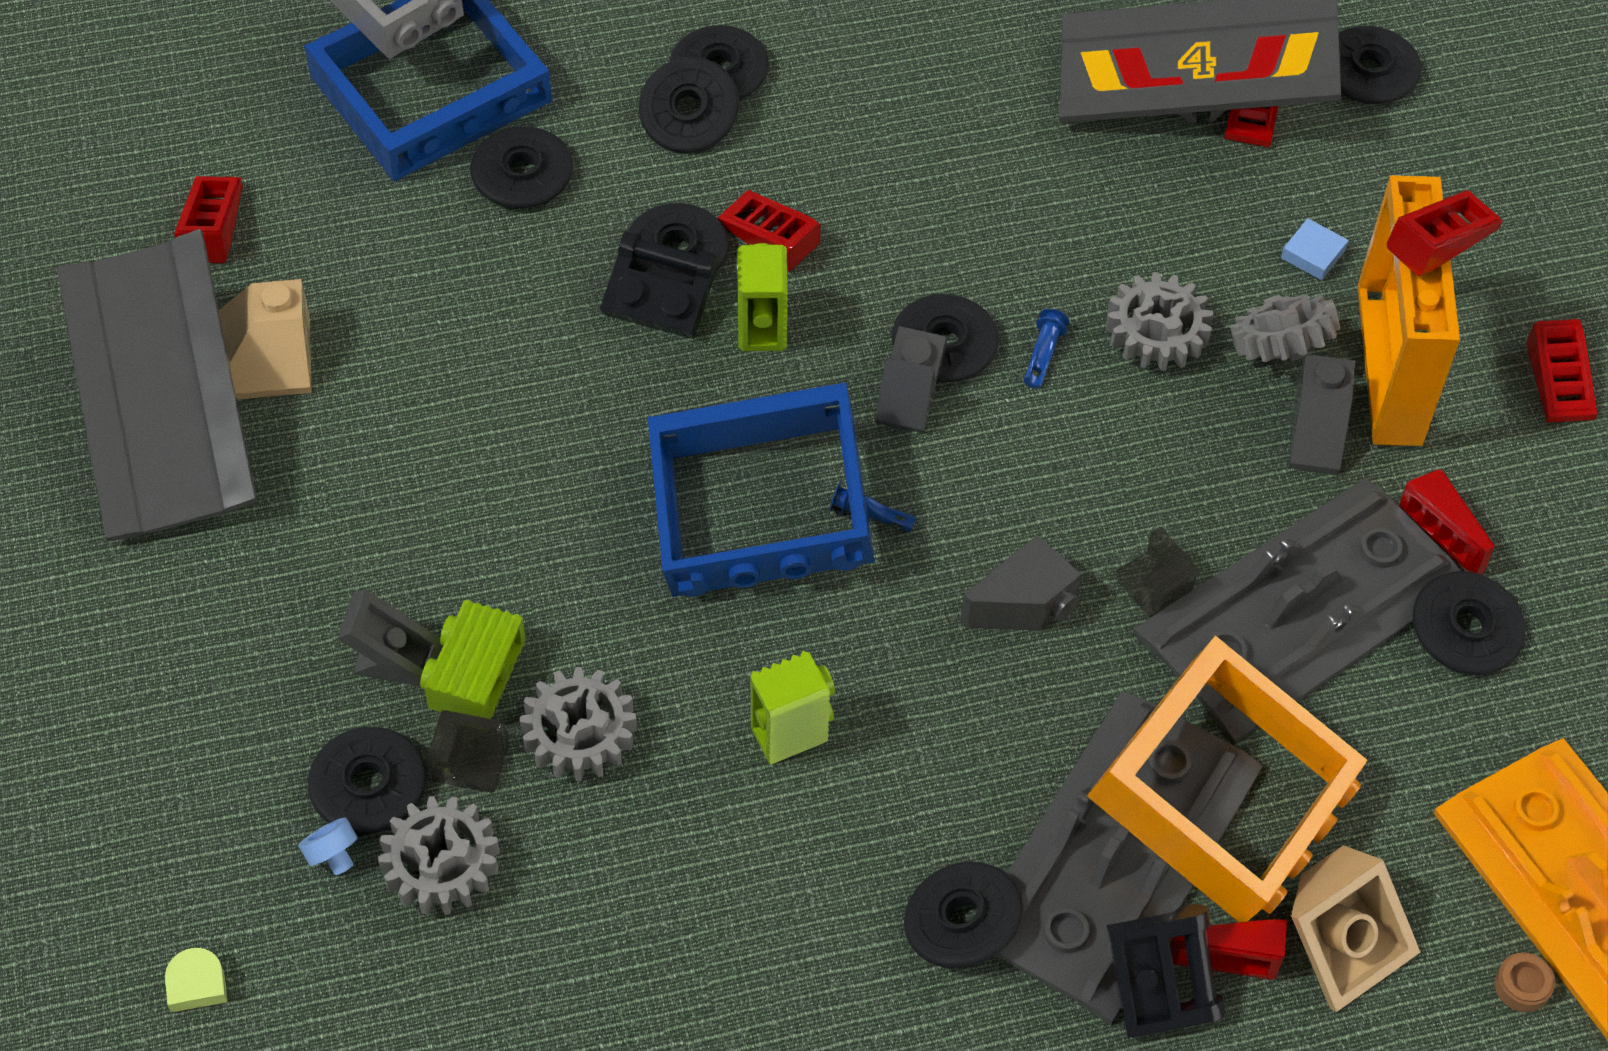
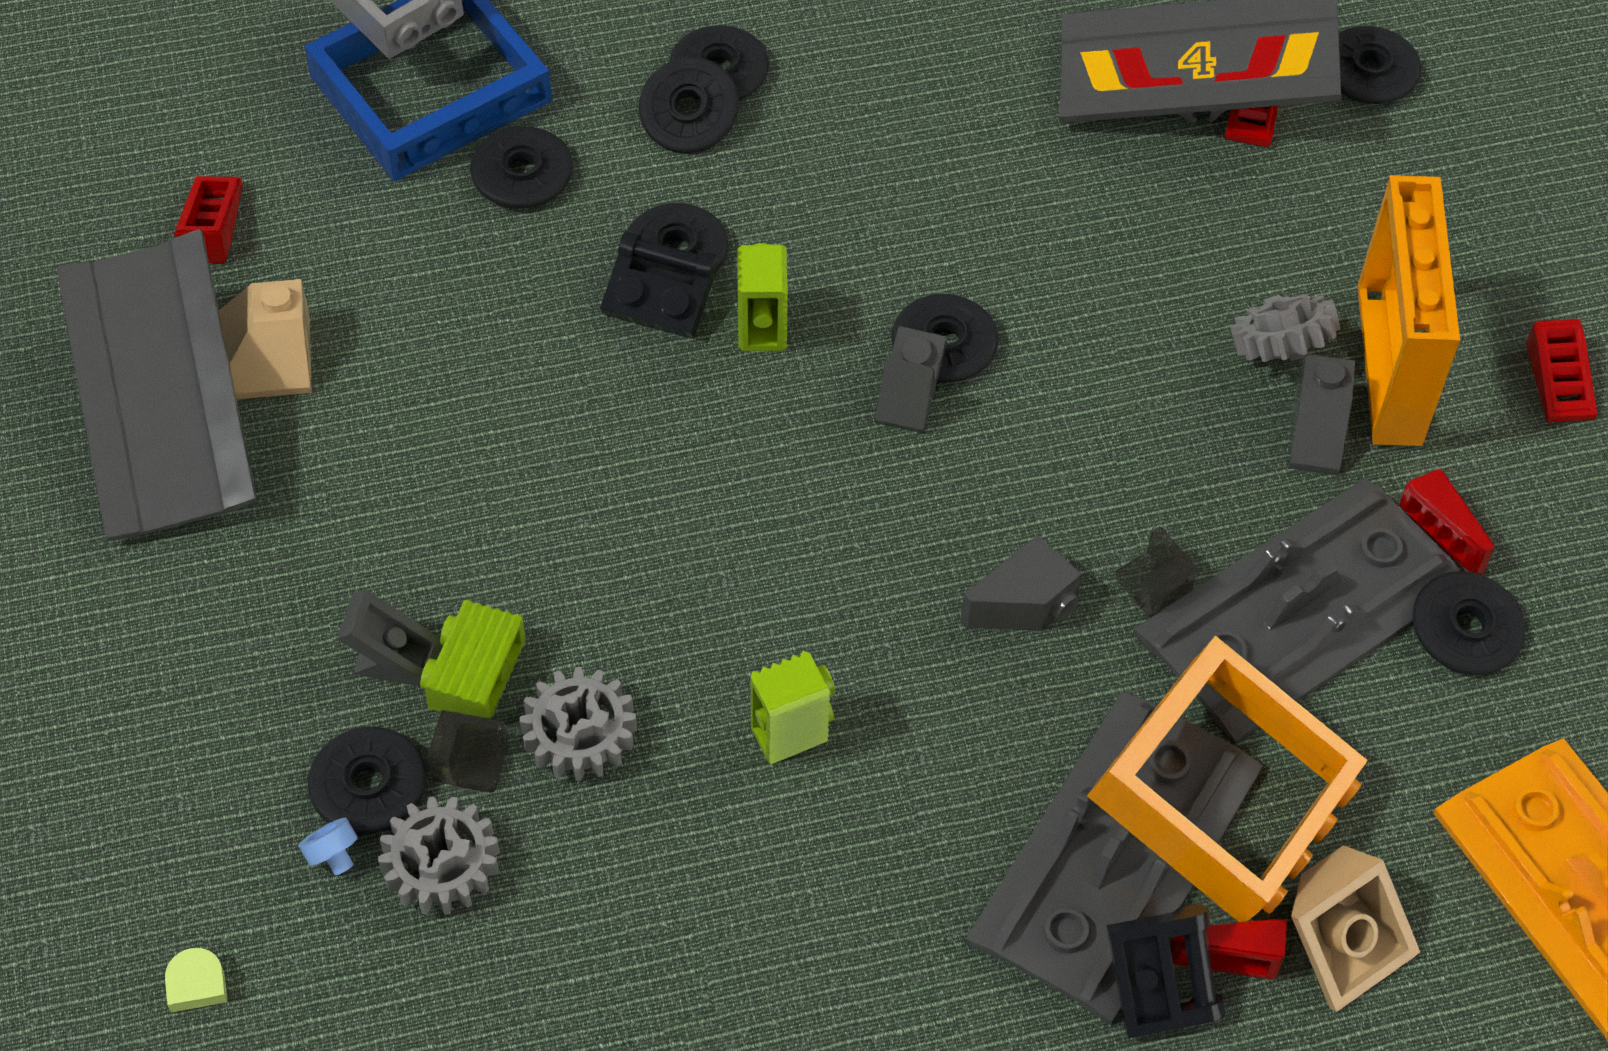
(743, 425): blue window -> none
(801, 227): red slope -> none
(875, 510): blue piece -> none
(968, 943): black wheel -> none
(1051, 326): blue piece -> none
(1159, 321): light grey gear -> none
(1314, 249): light blue tile -> none
(1438, 233): red slope -> none
(1524, 982): medium nougat tile -> none

